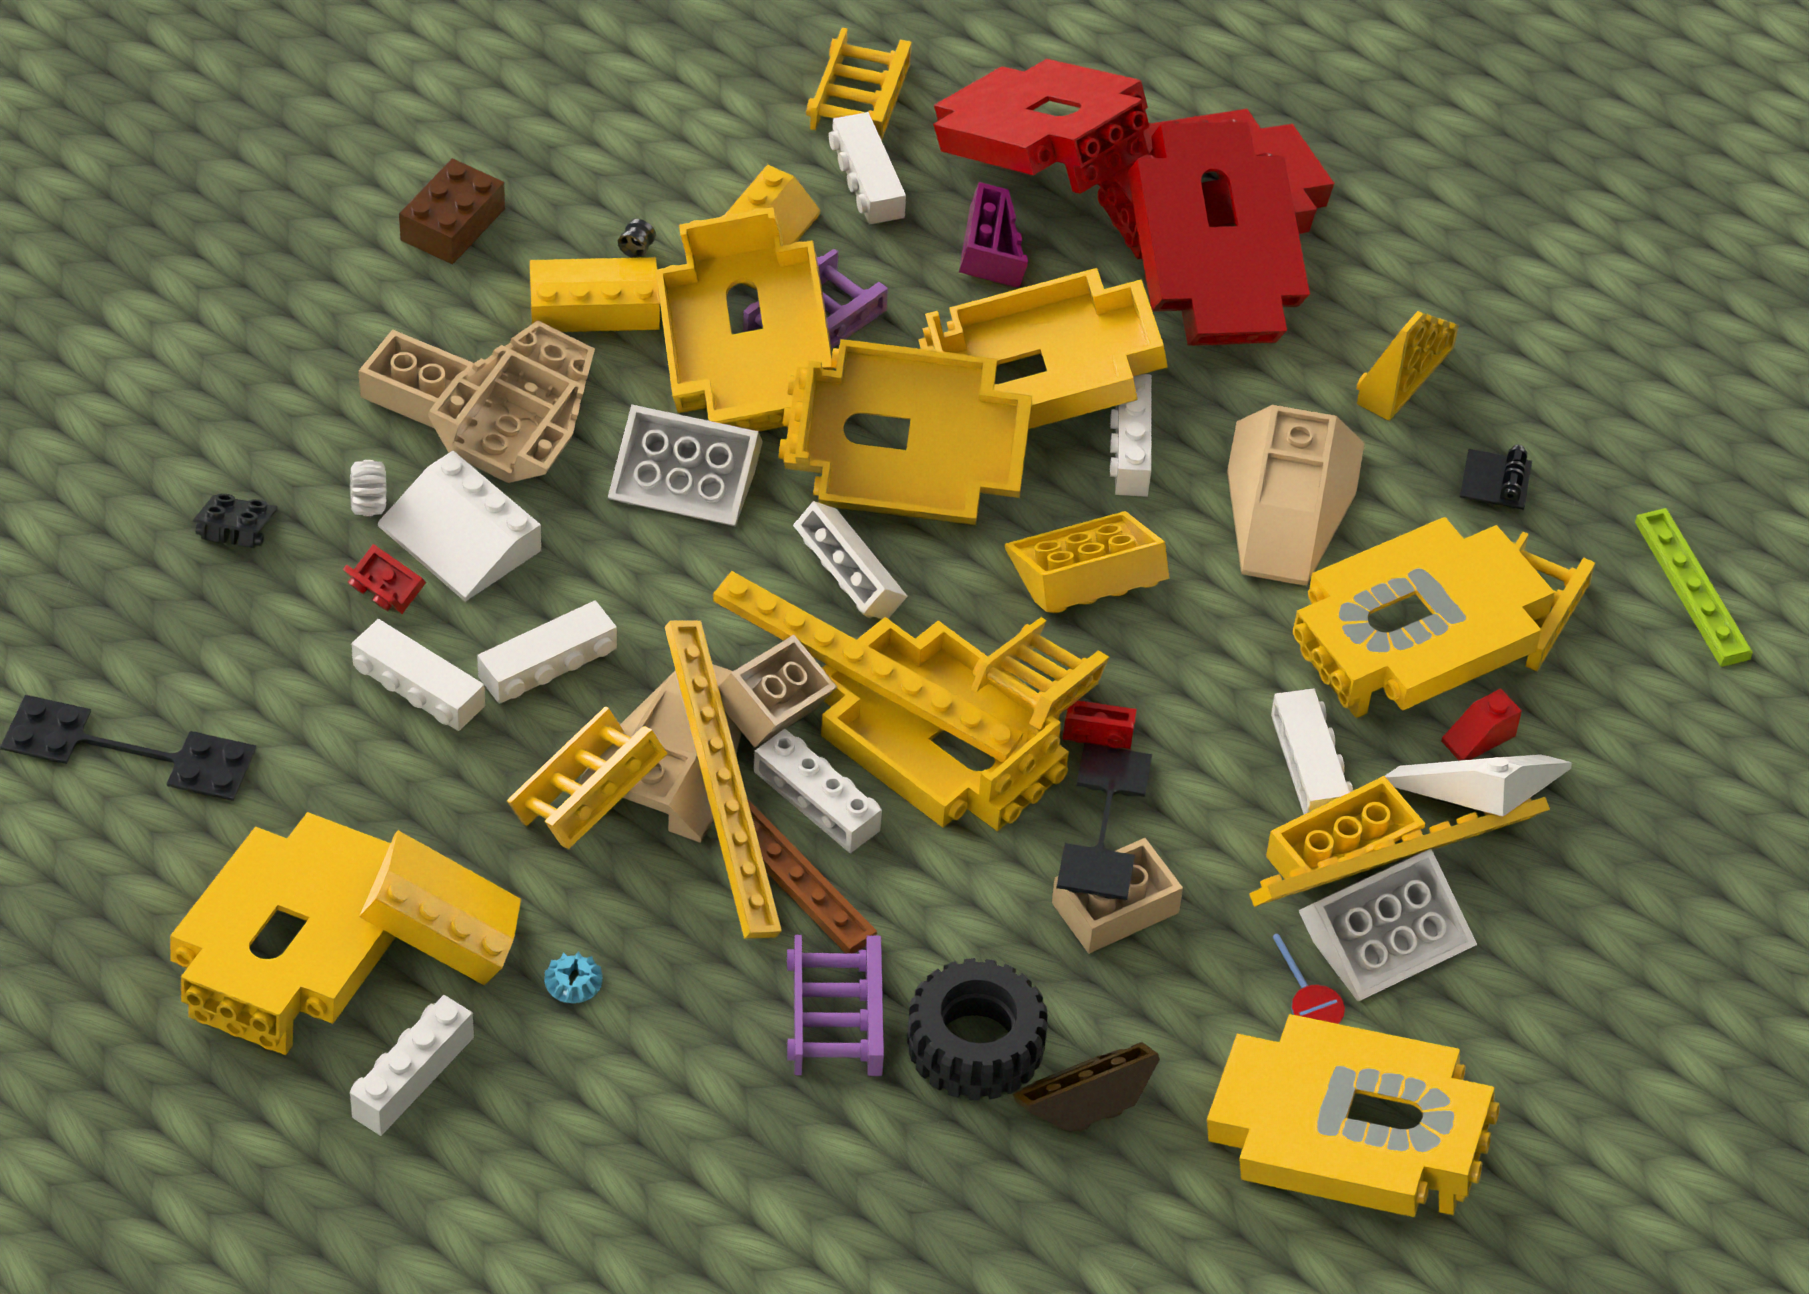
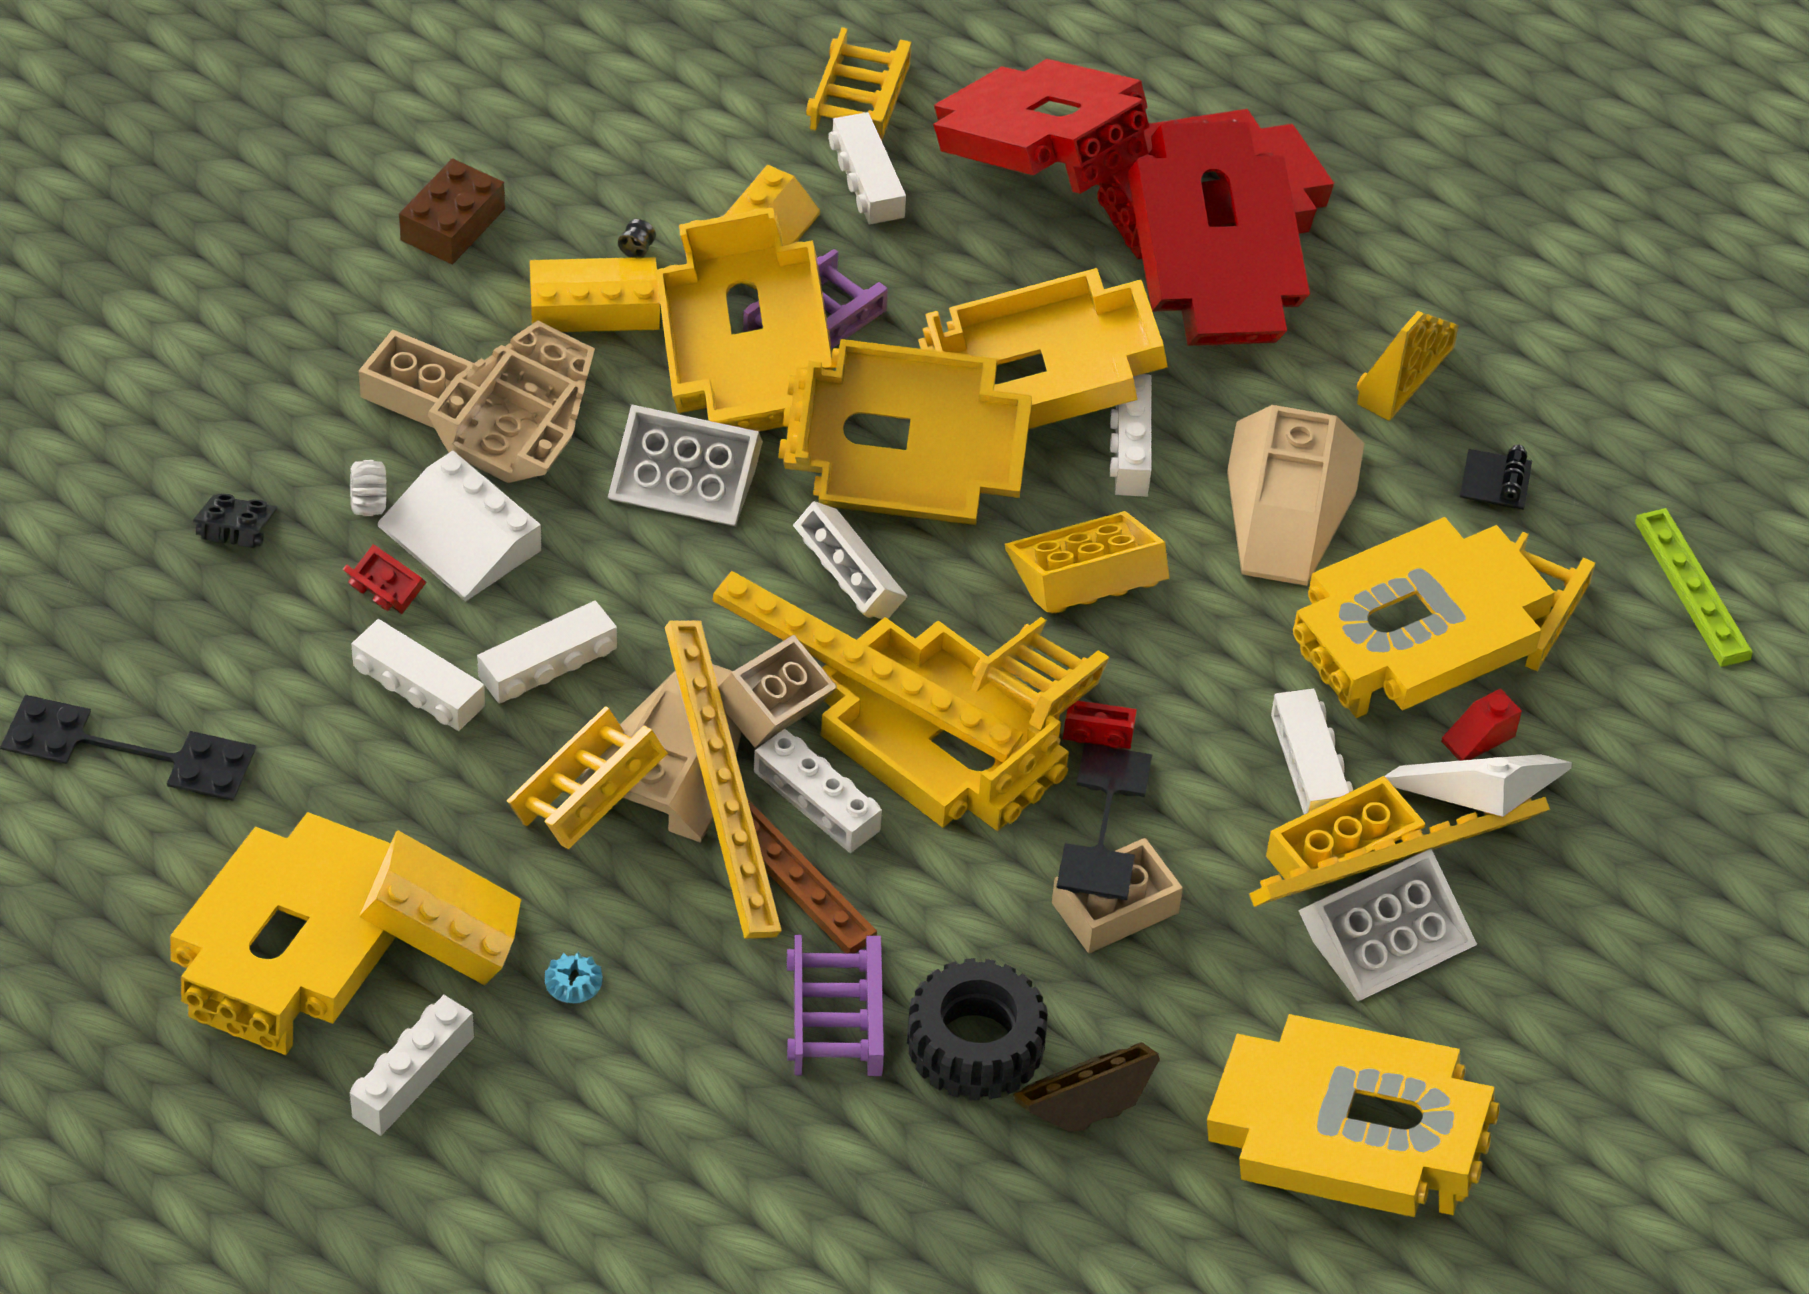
(991, 238): magenta wedge -> none
(1313, 1000): red piece -> none

